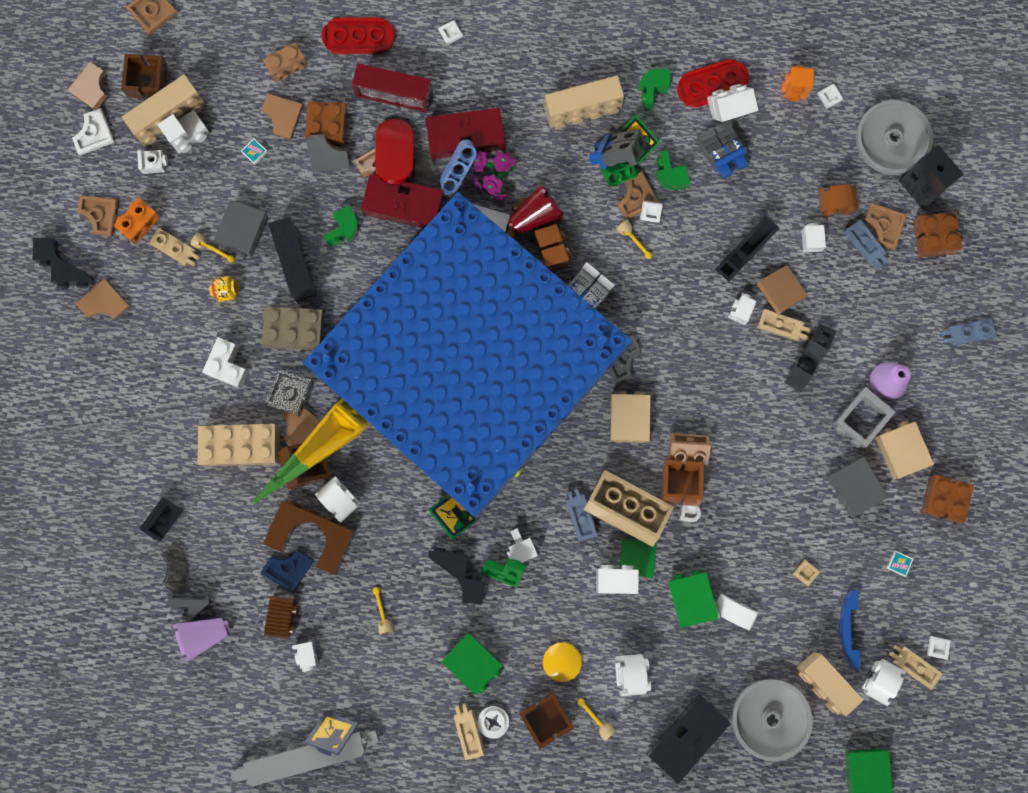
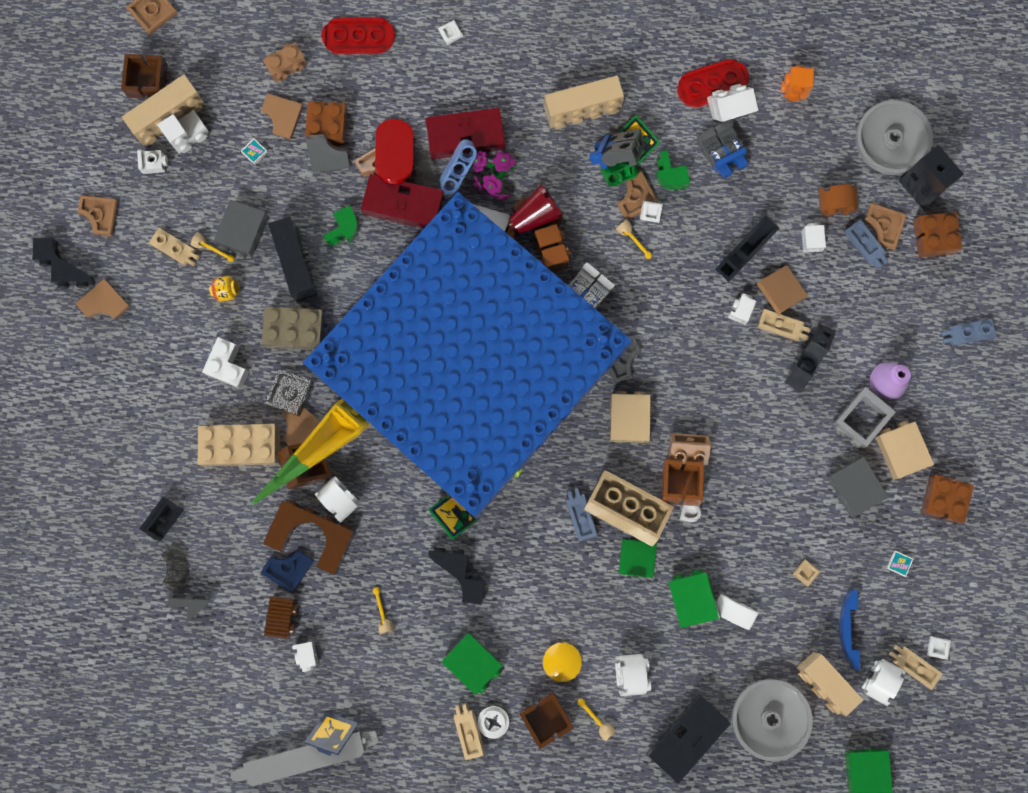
(89, 86): tile -> none
(94, 133): white tile -> none
(136, 221): orange brick -> none
(199, 636): lavender cone -> none
(392, 88): dark red brick -> none
(508, 574): green plate -> none
(521, 549): white brick -> none
(617, 580): white brick -> none
(654, 81): green brick -> none
(830, 96): white tile -> none

